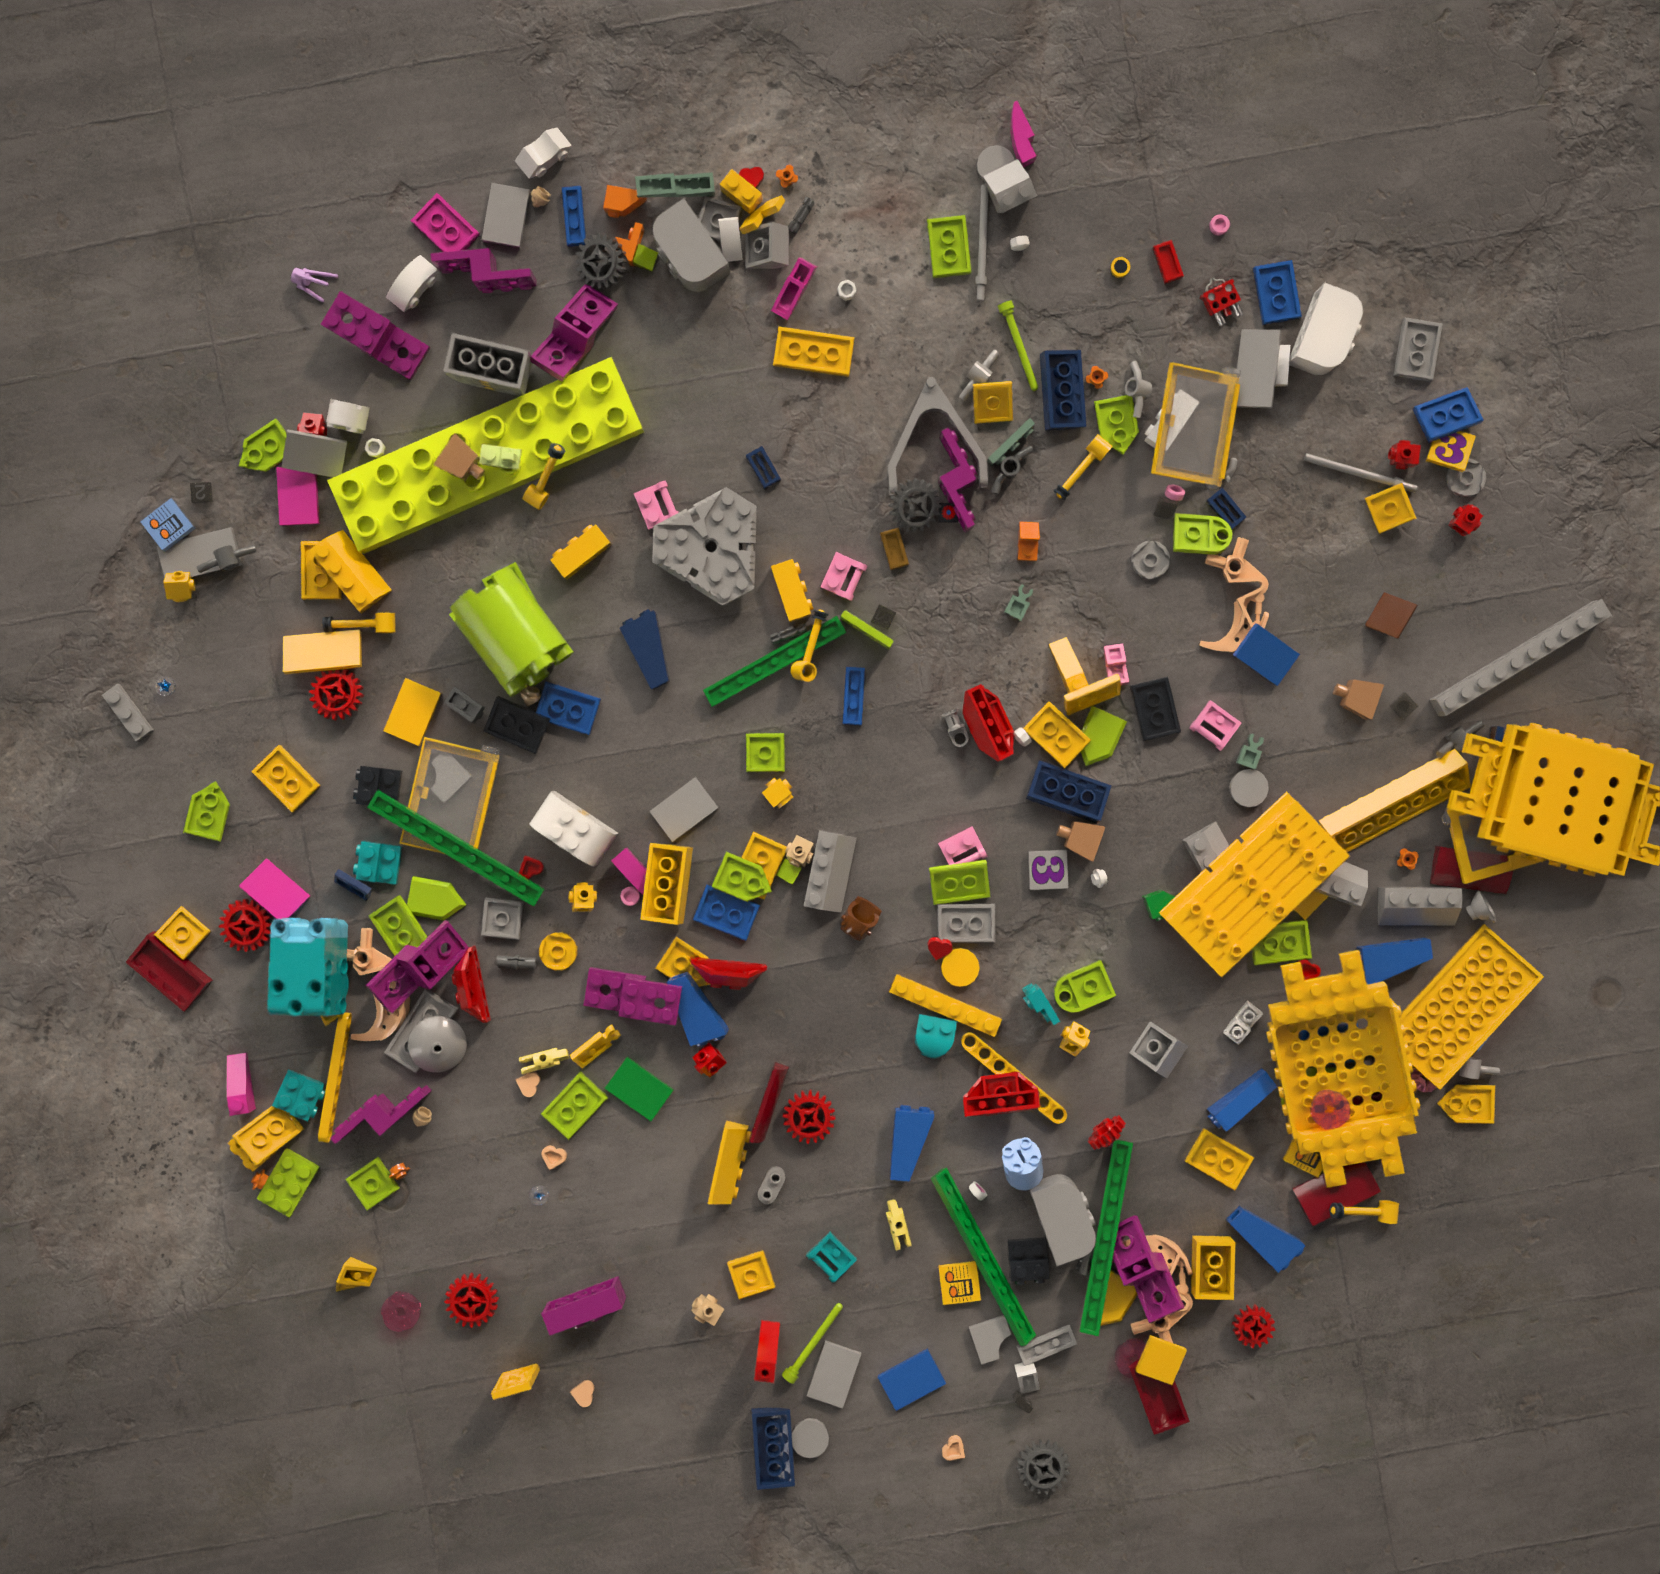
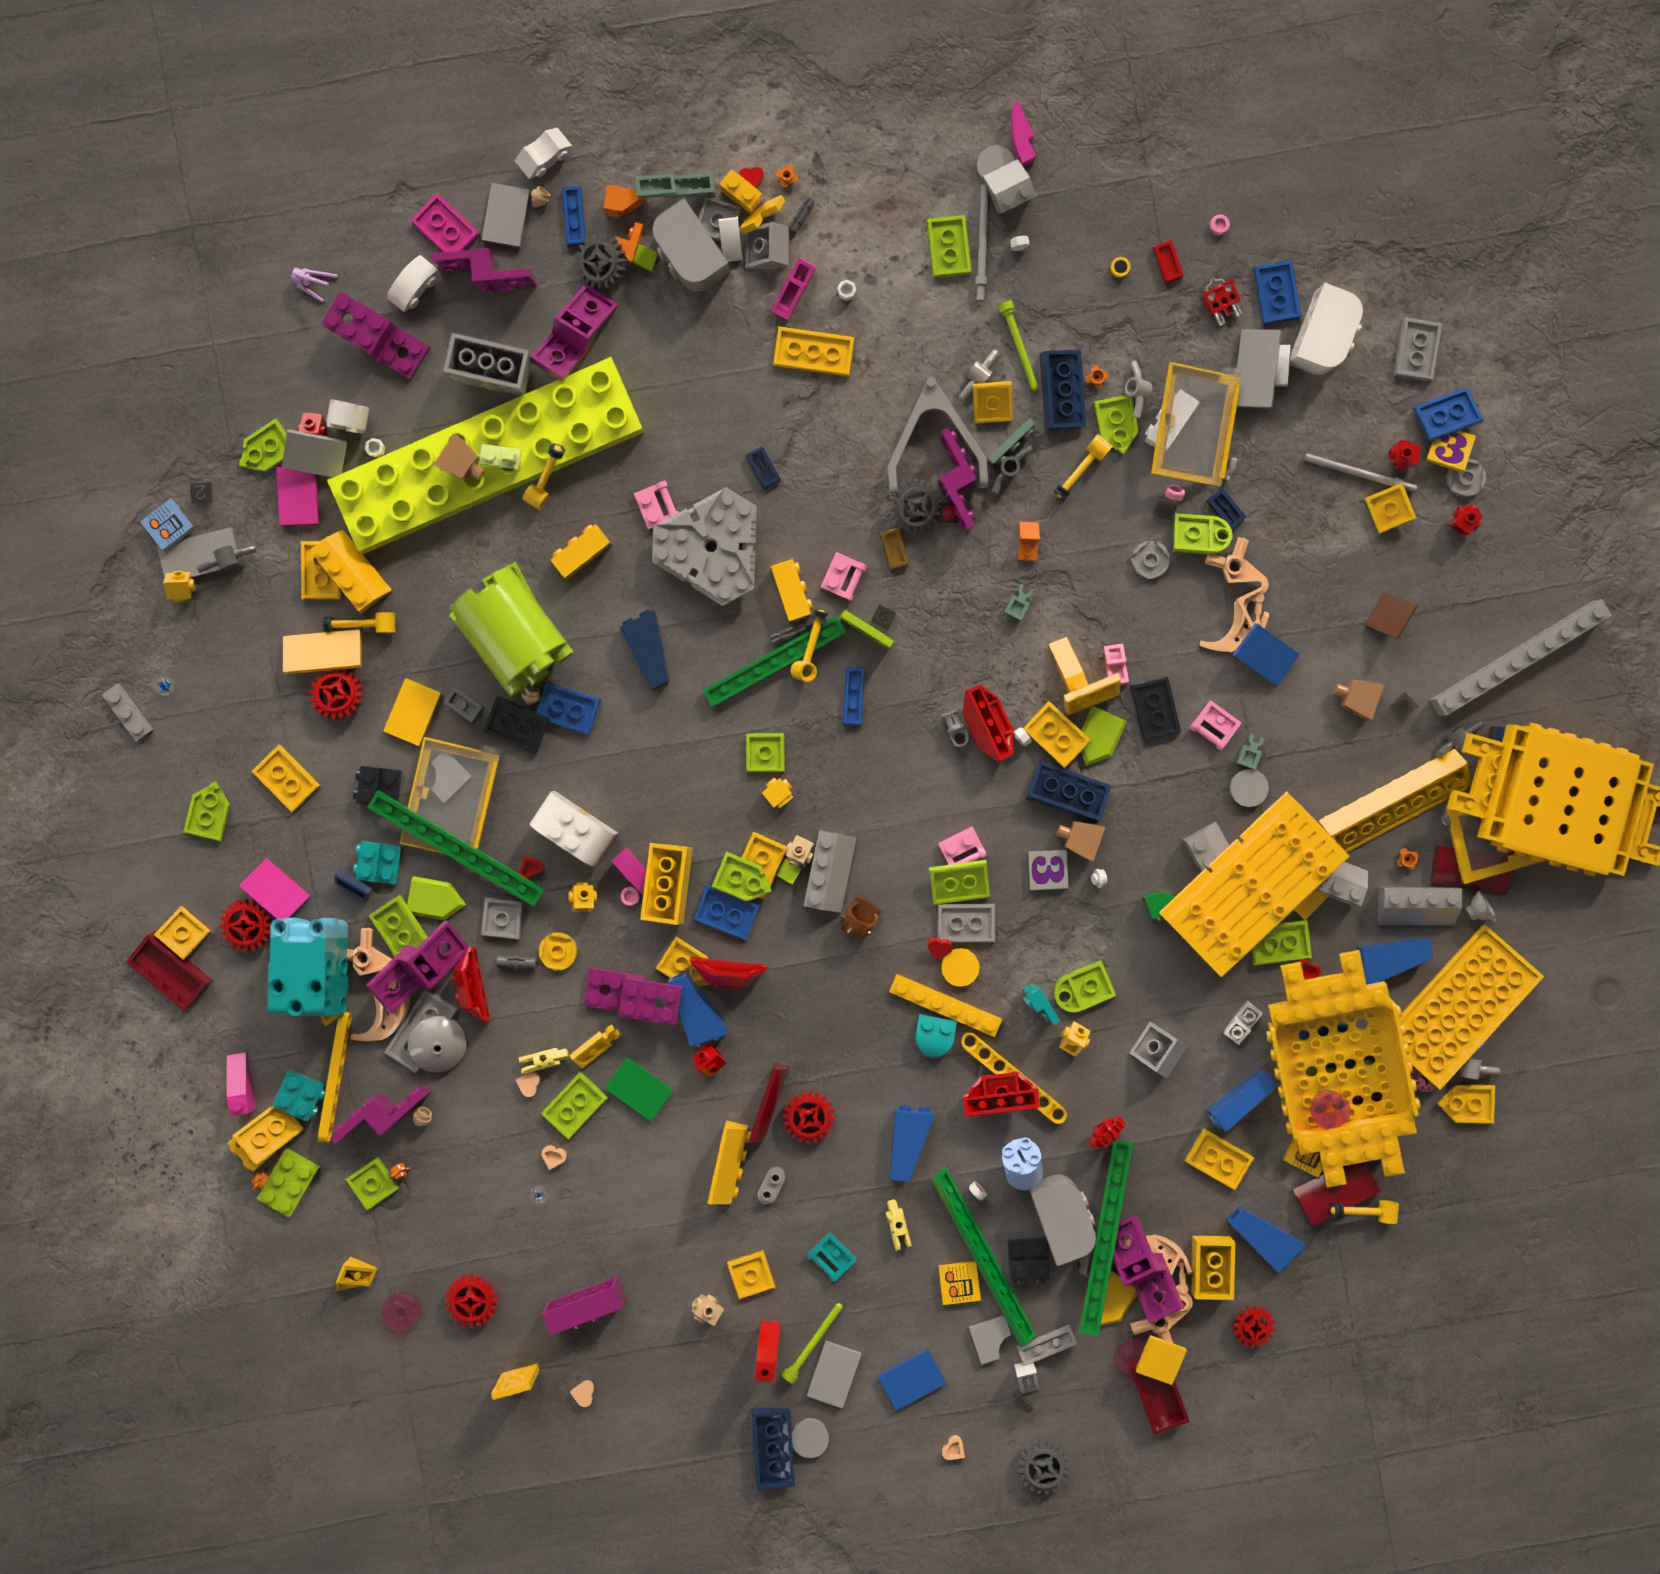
(684, 809): light grey tile -> none

